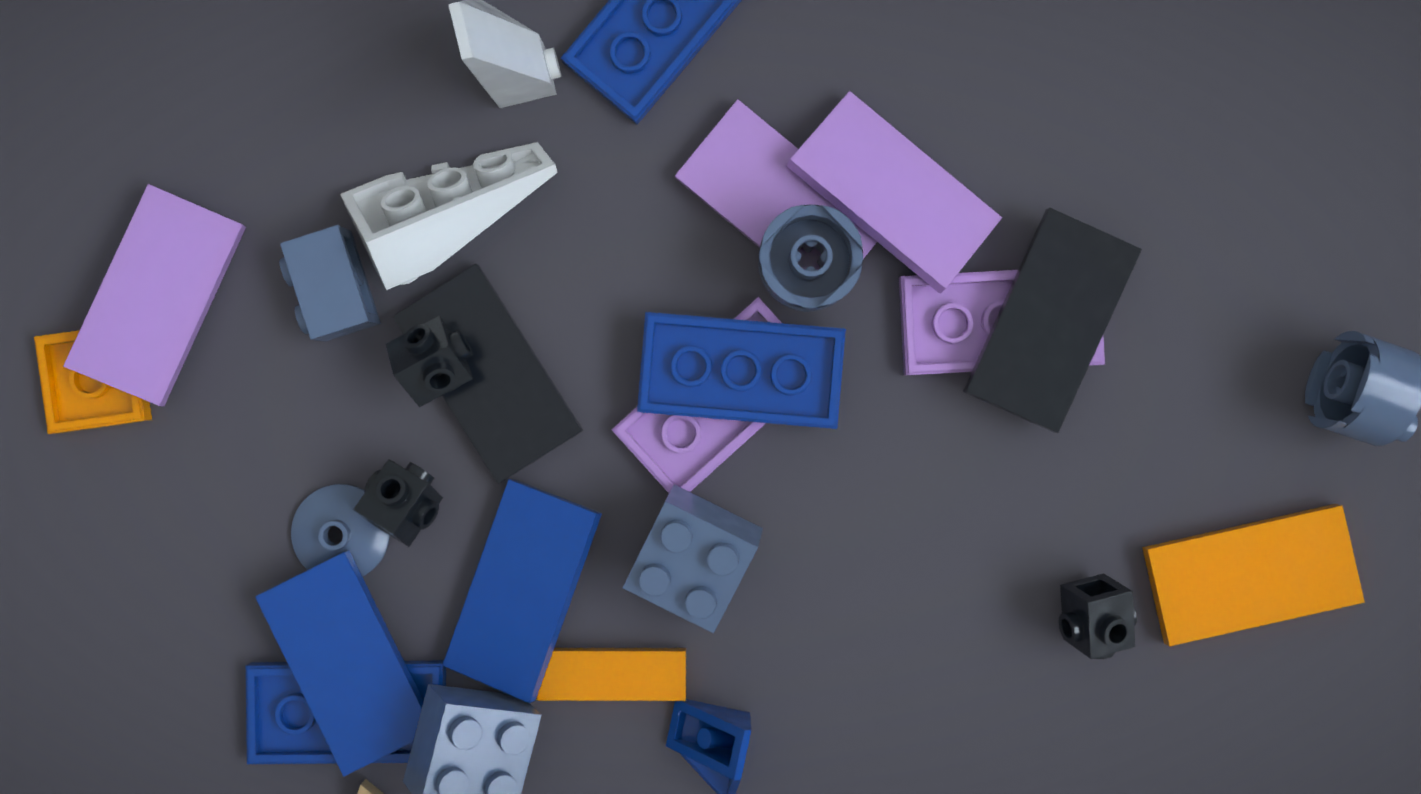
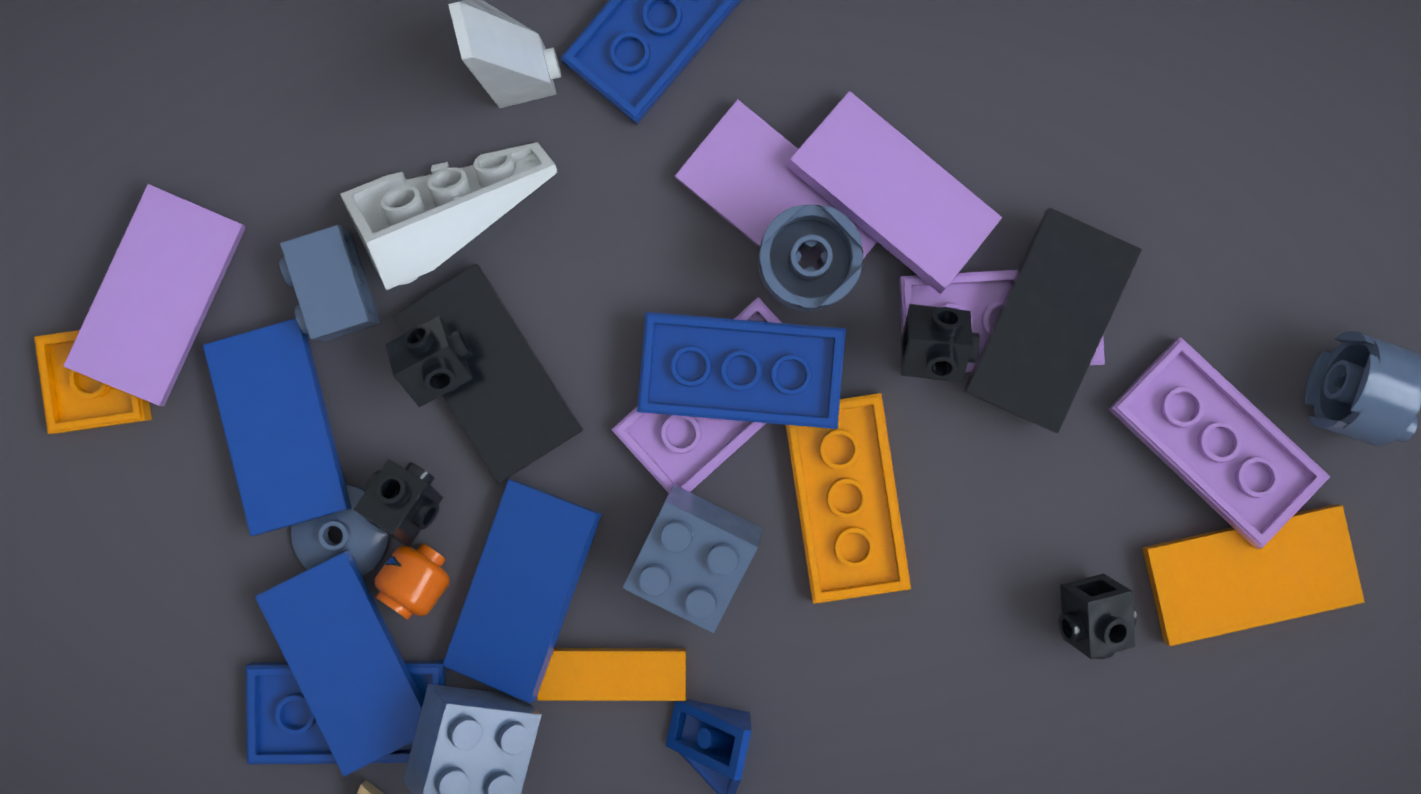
(276, 427): none -> blue tile
(412, 580): none -> orange head
(849, 504): none -> light orange tile
(938, 343): none -> black brick
(1219, 443): none -> lavender tile

